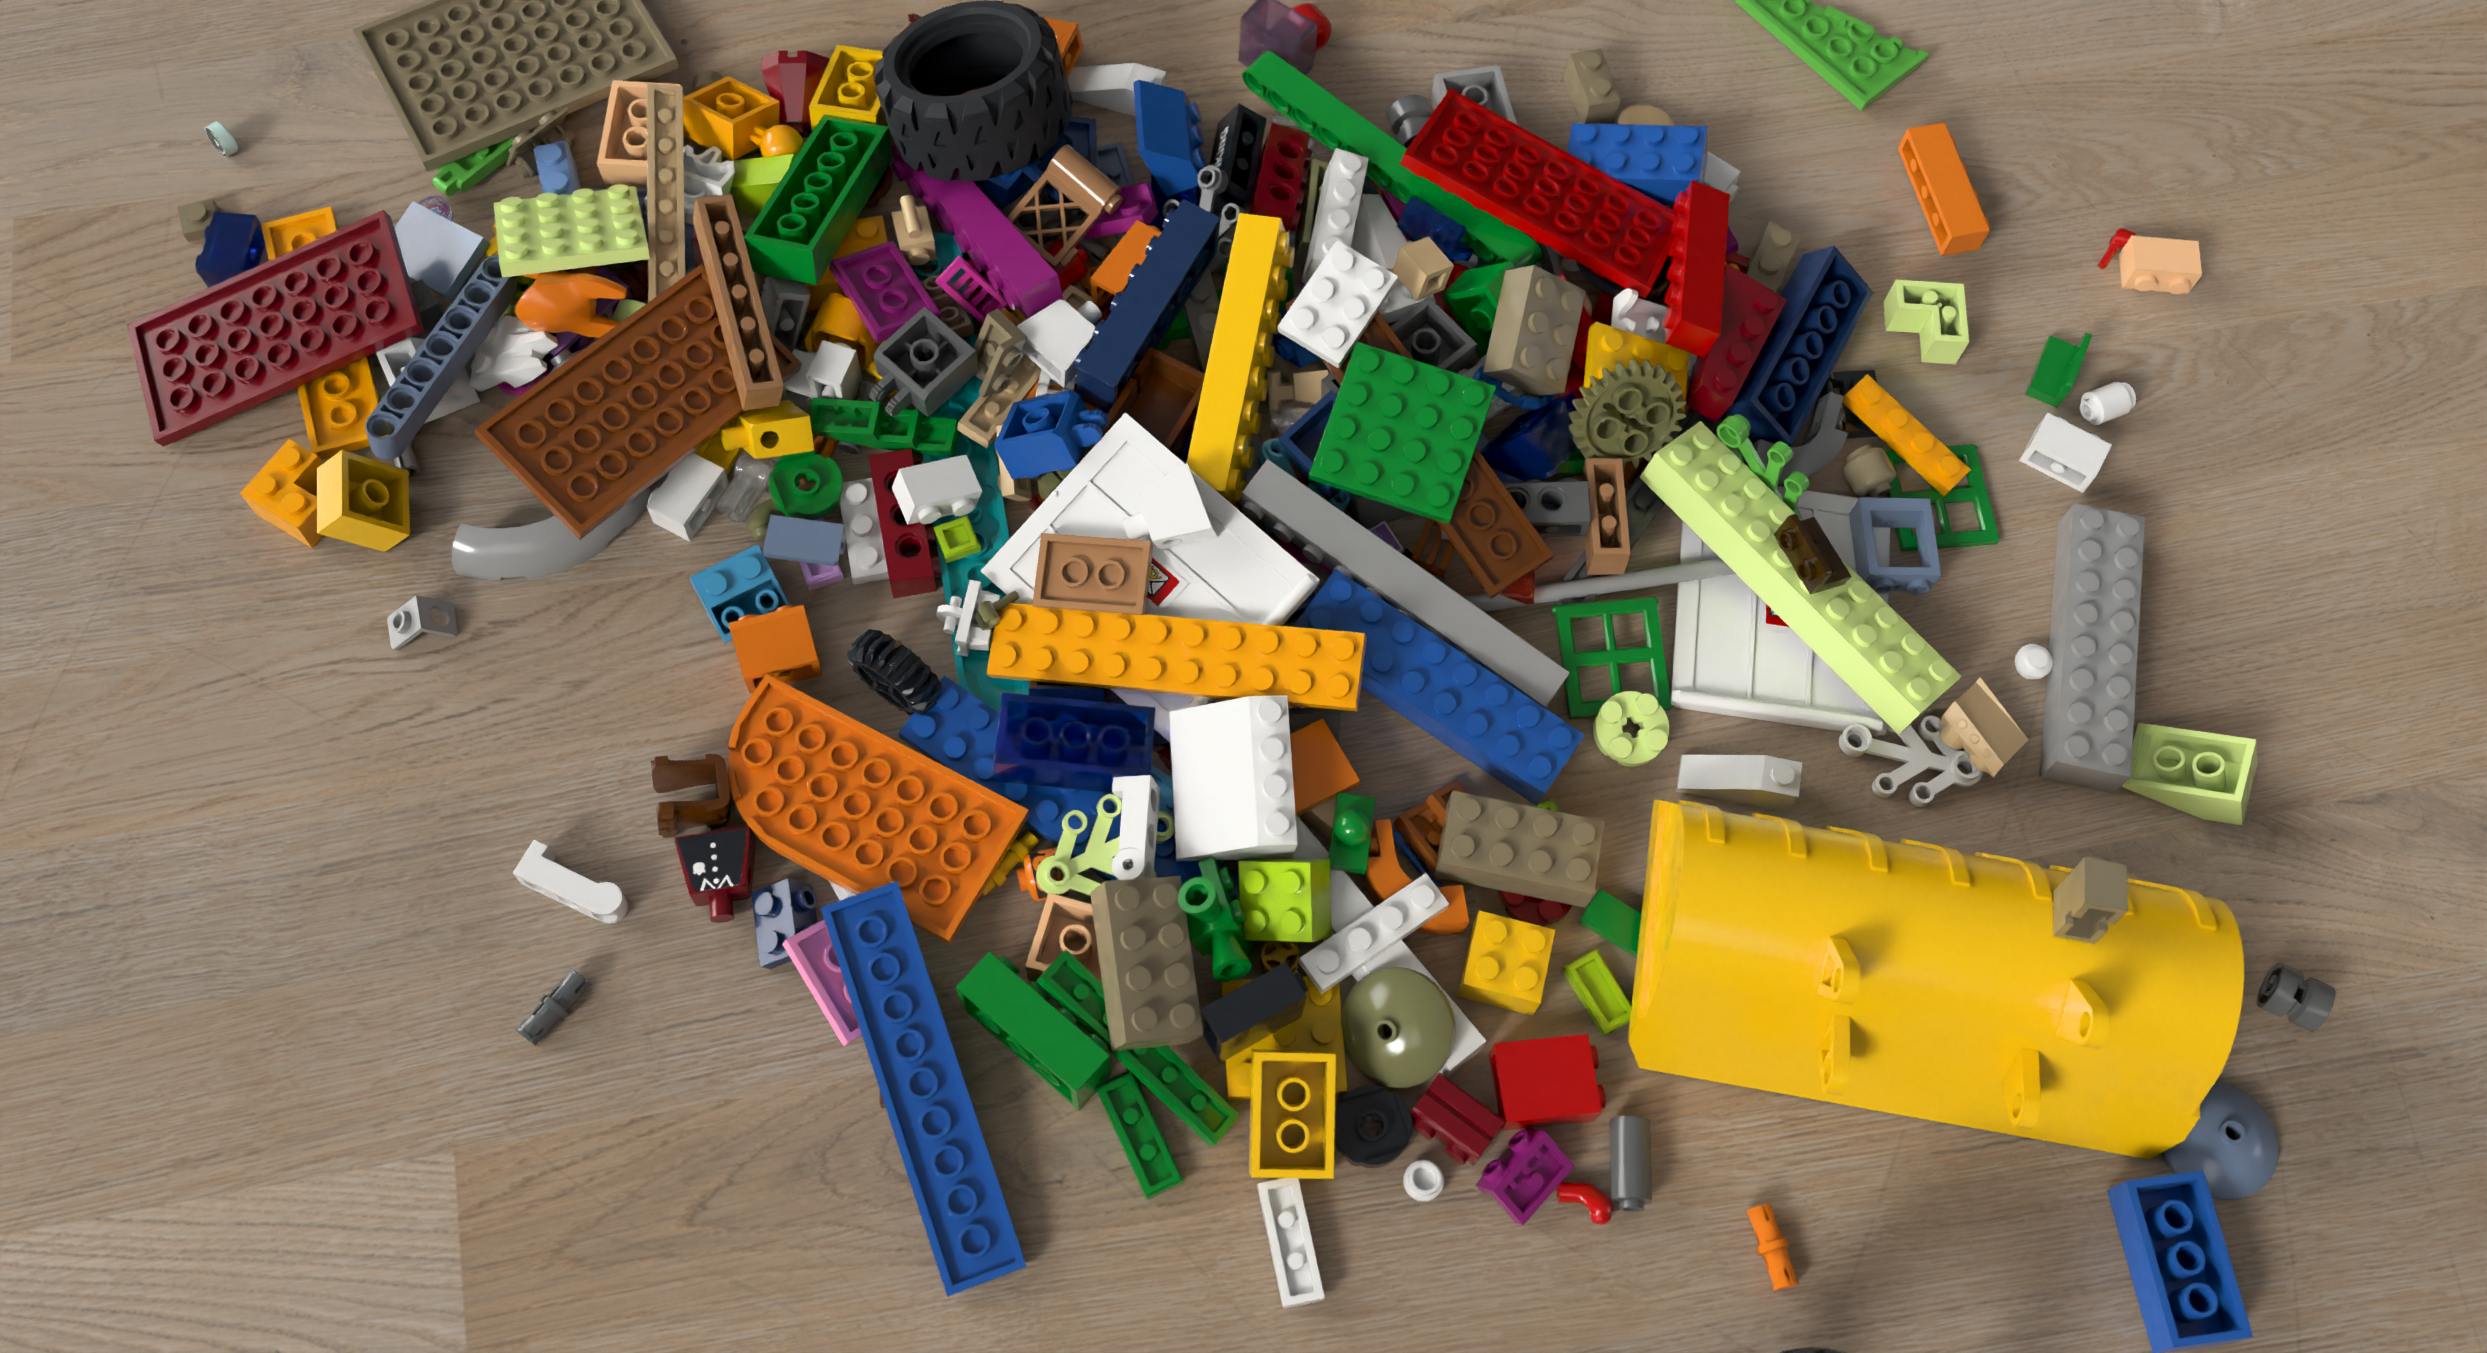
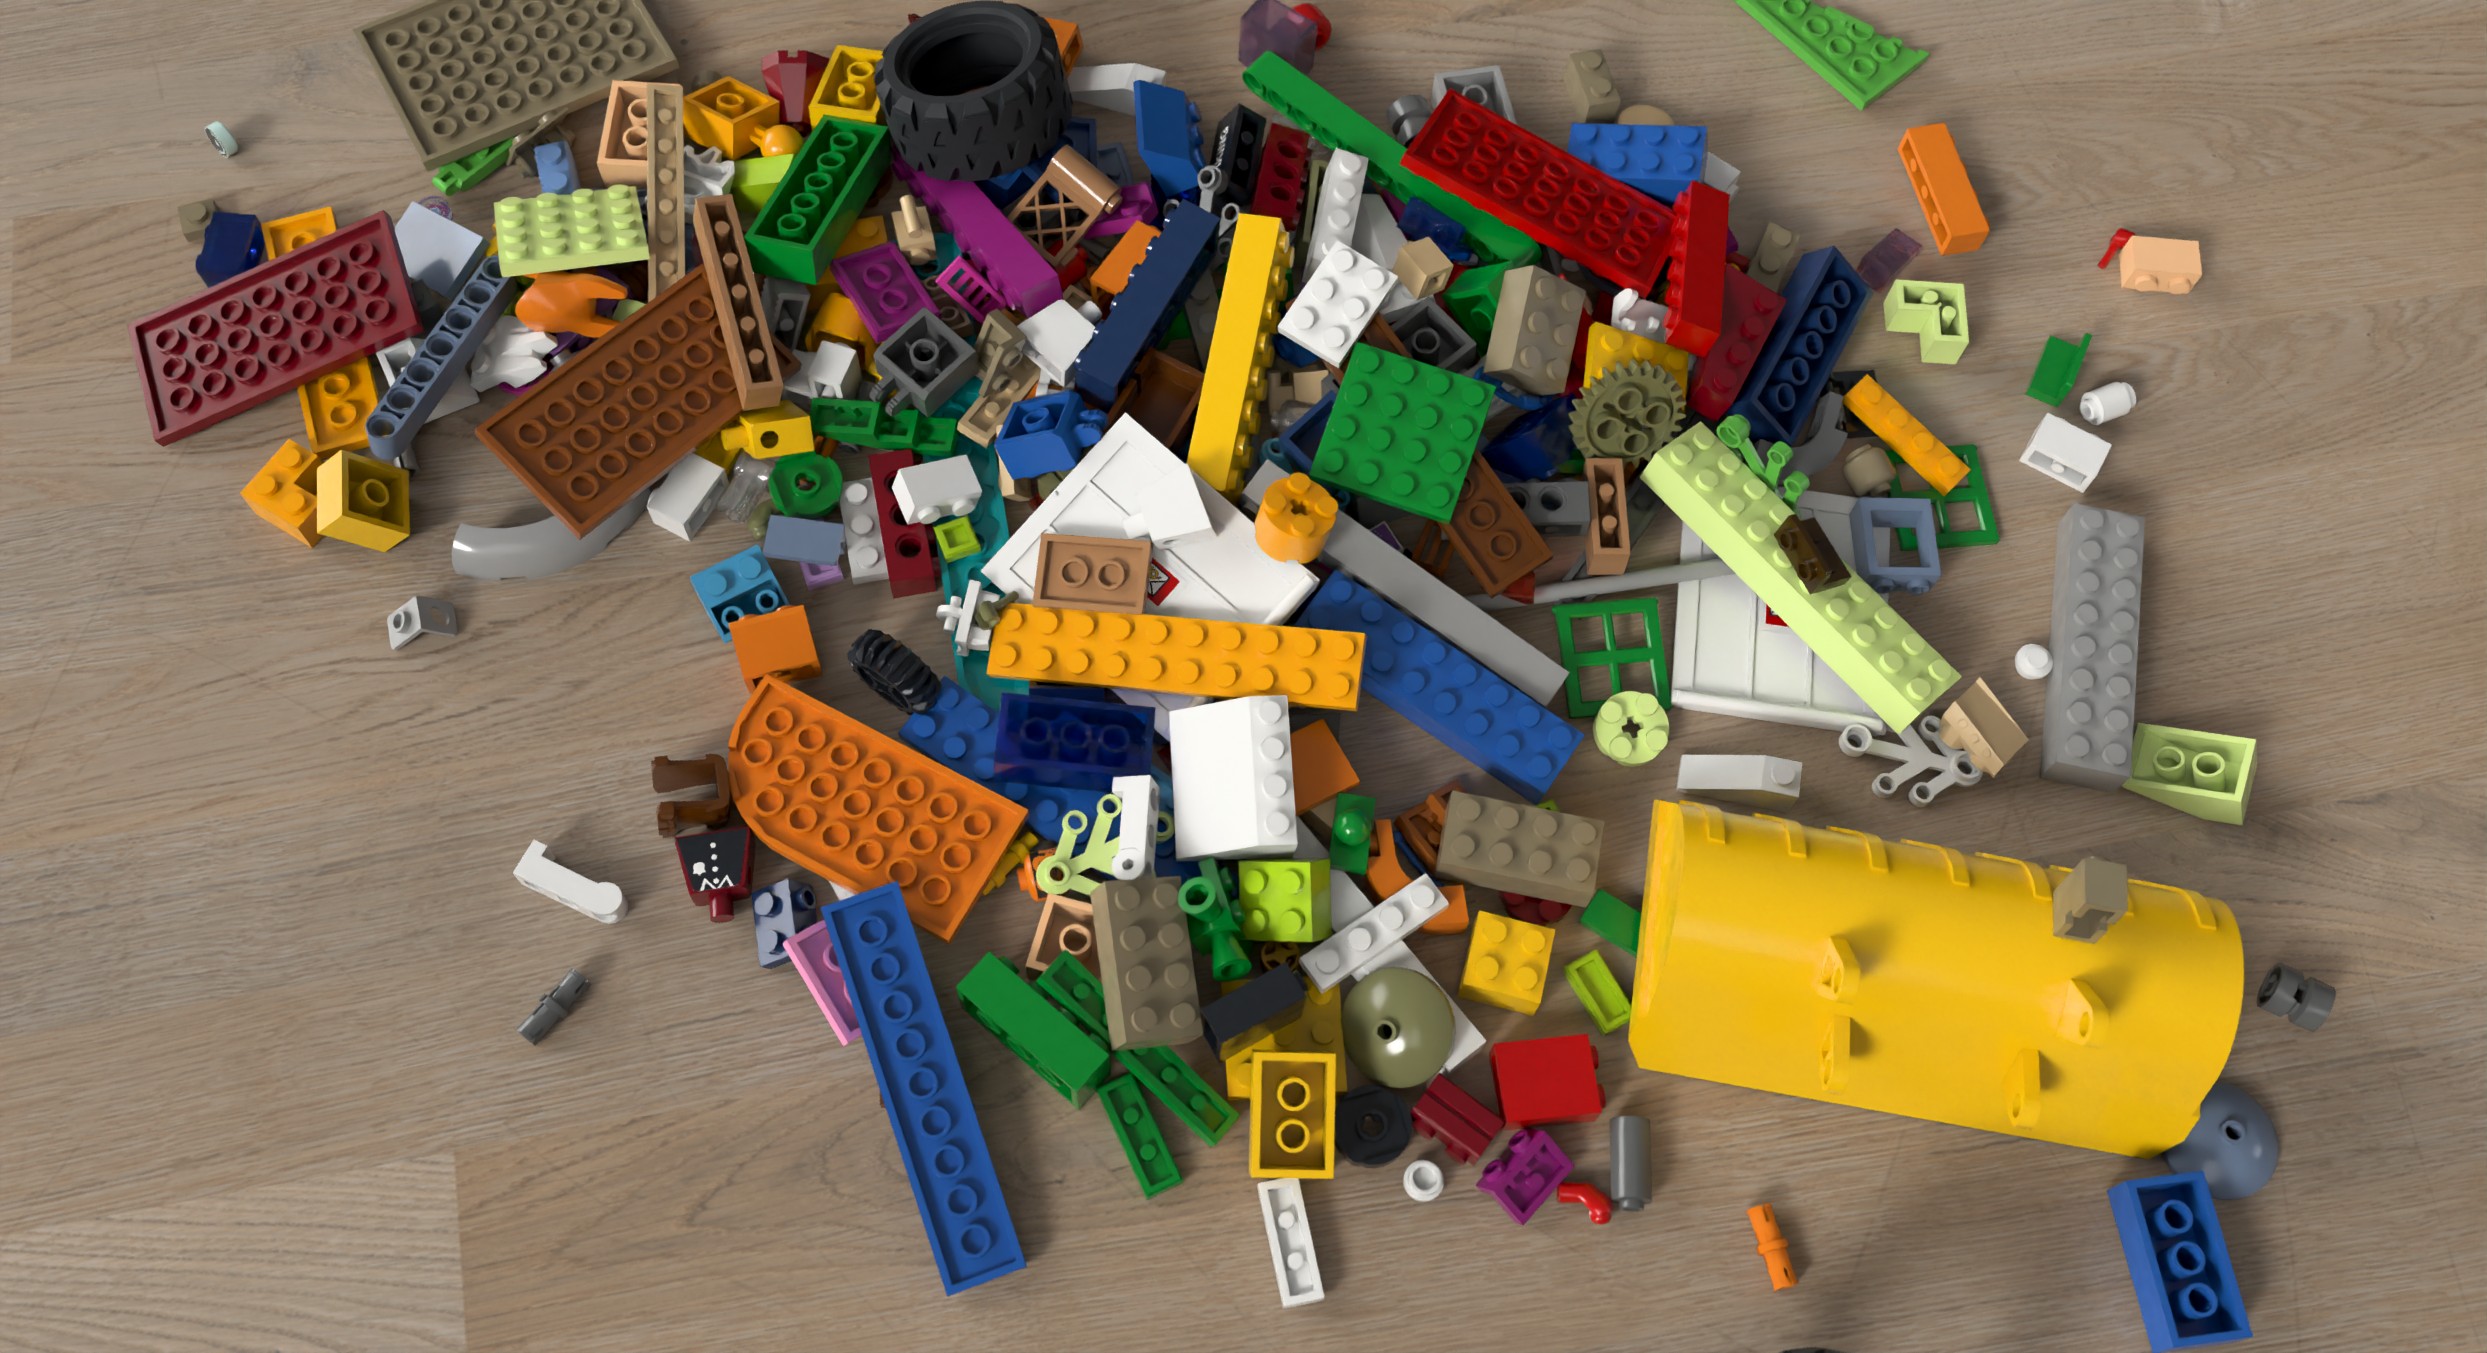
(1295, 519): none -> light orange brick
(1885, 261): none -> slope

